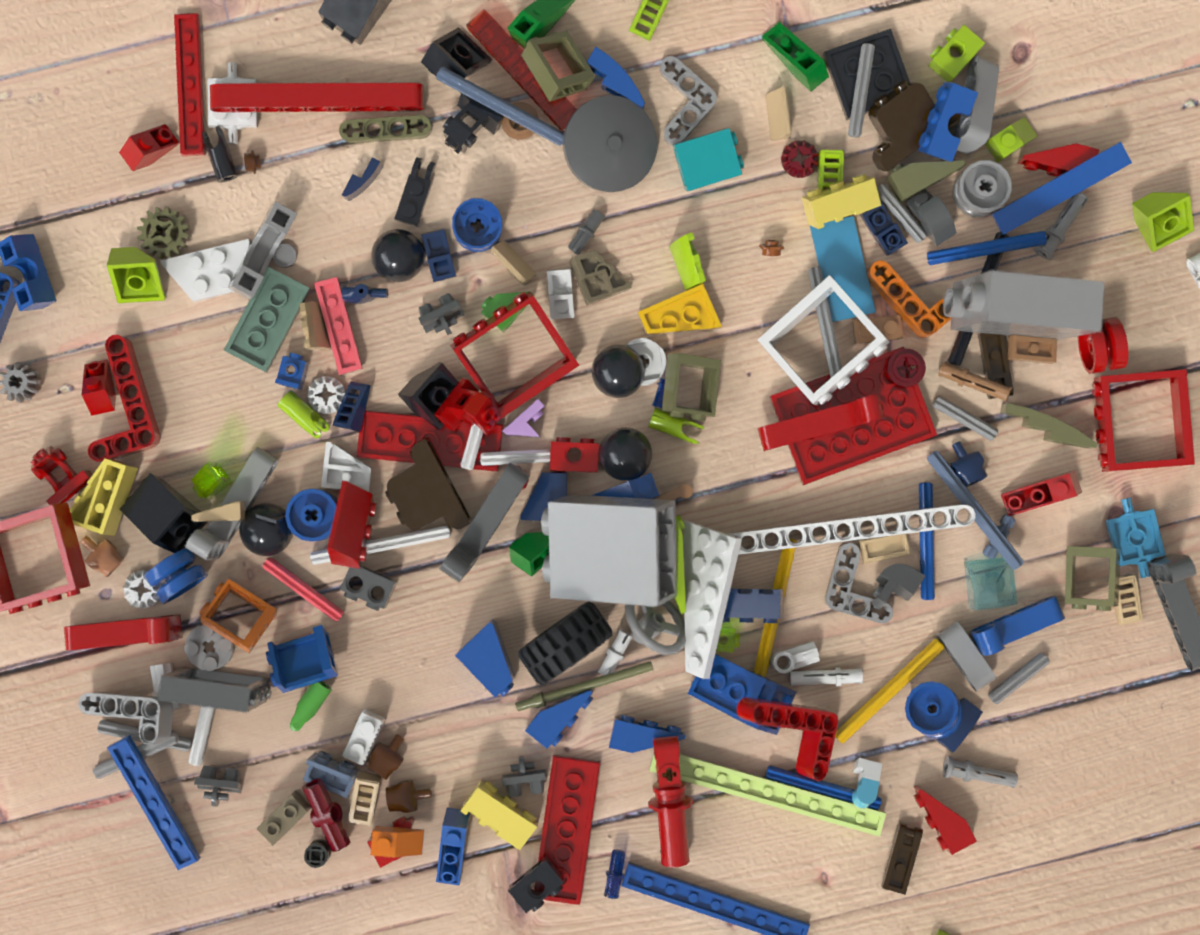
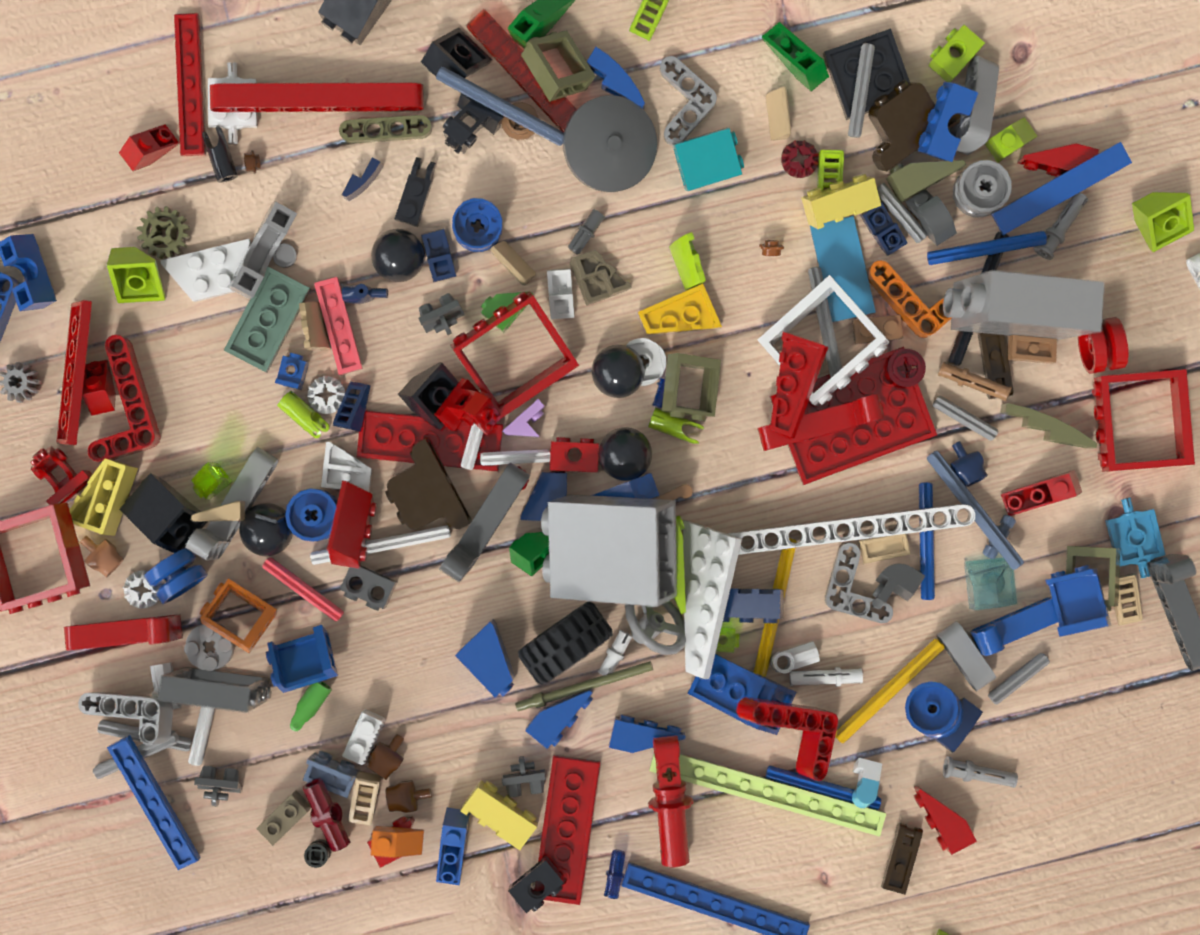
(74, 372): none -> red tile
(798, 373): none -> red wing
(1078, 601): none -> blue panel

